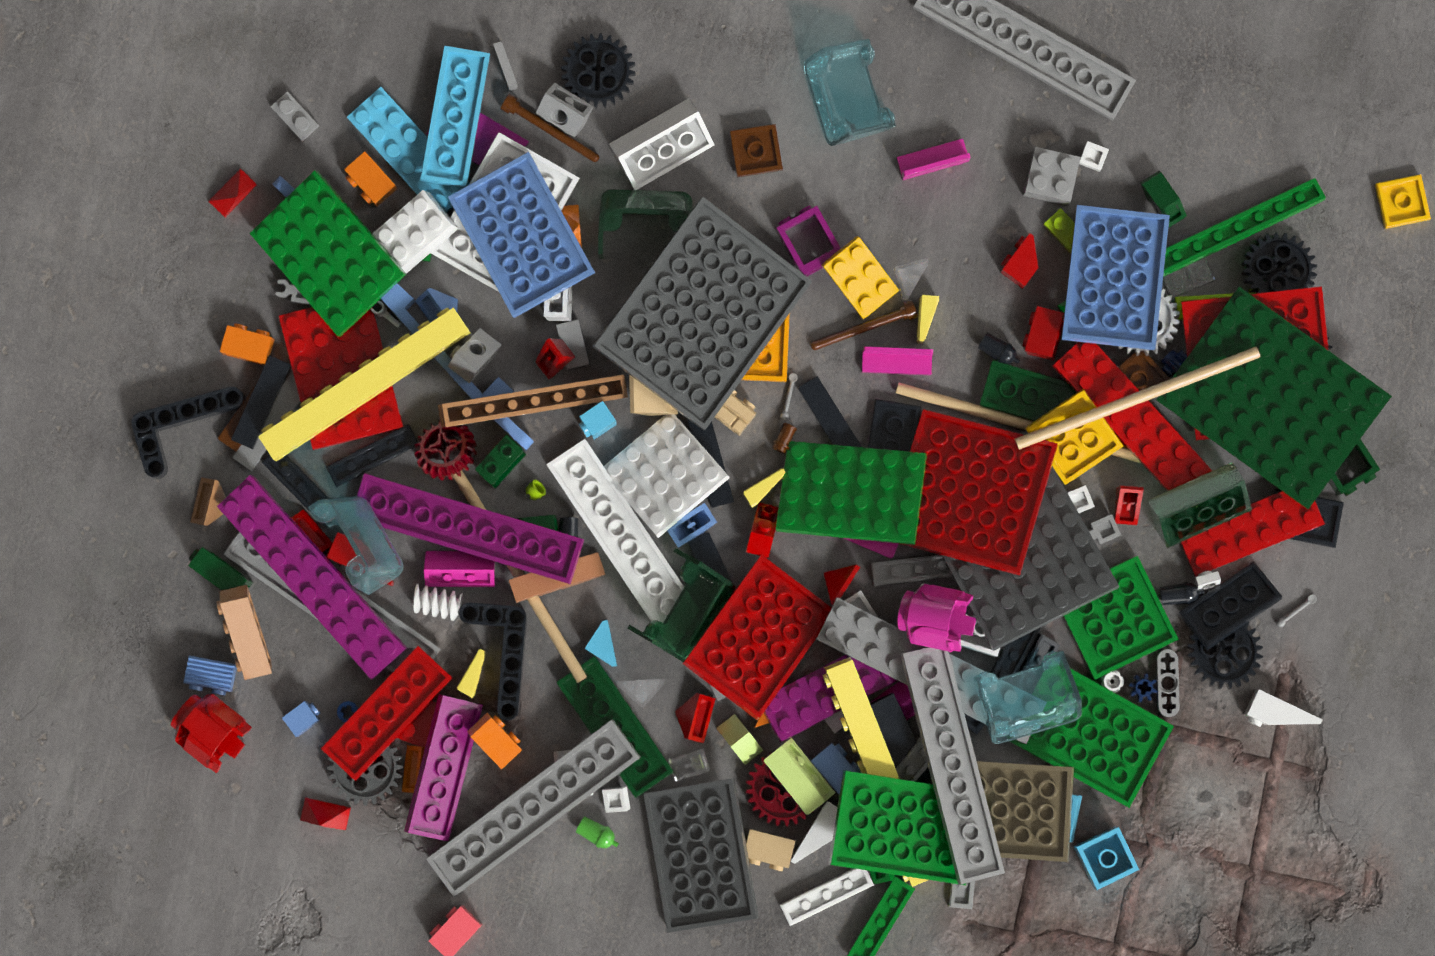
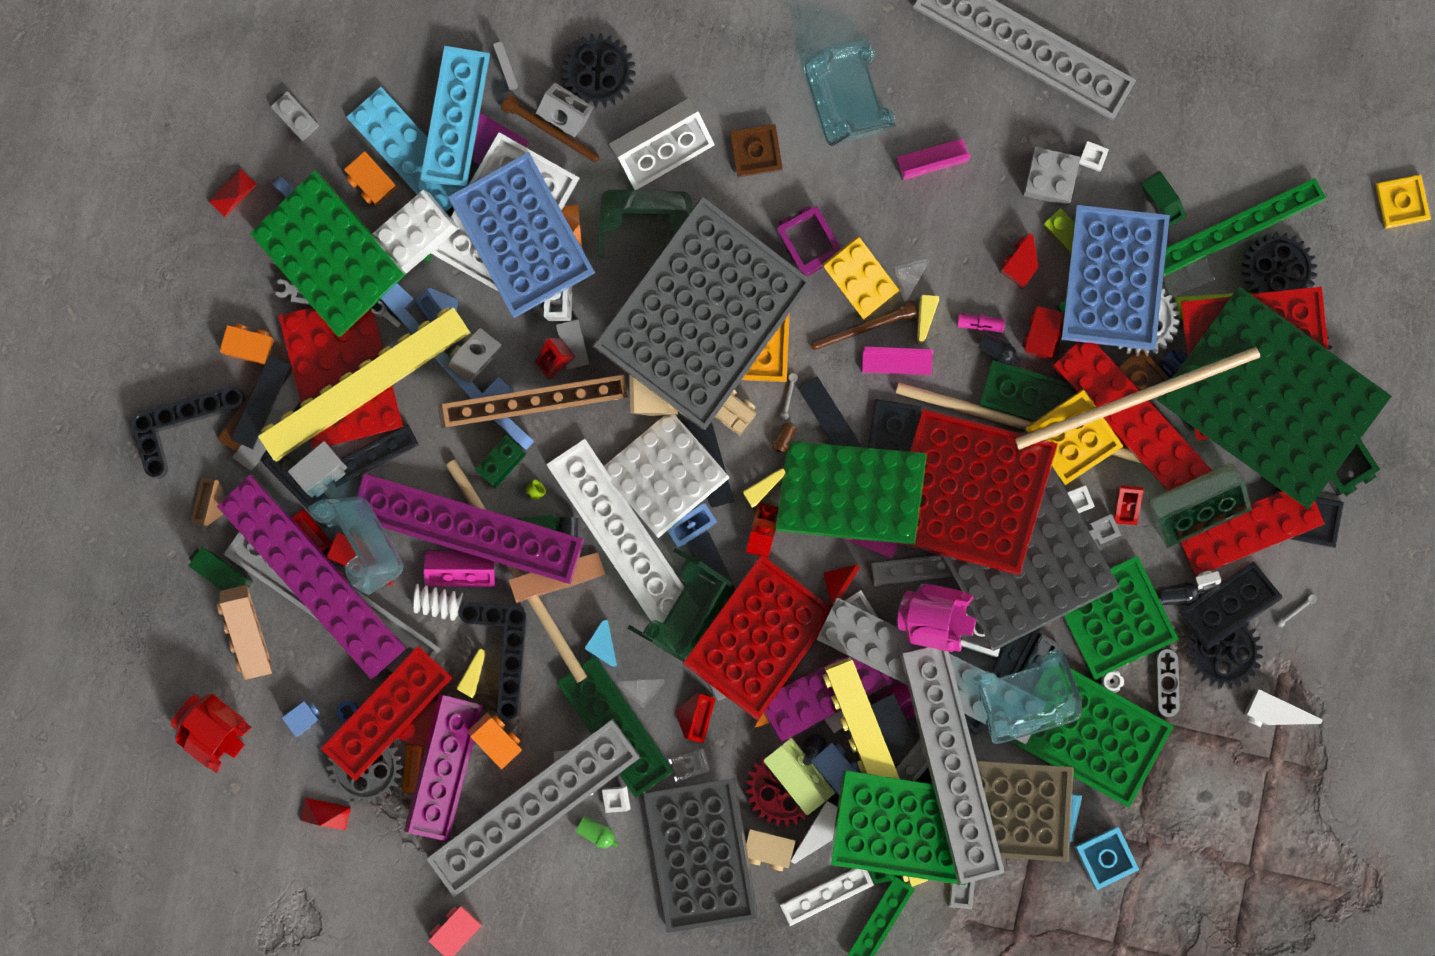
(210, 674): medium blue brick -> none
(318, 470): none -> light grey brick
(428, 449): dark red gear -> none
(597, 421): medium azure brick -> none
(739, 739): yellowish green slope -> none
(814, 745): none -> black piece
(981, 322): none -> dark pink pin
(1149, 684): dark blue gear -> none

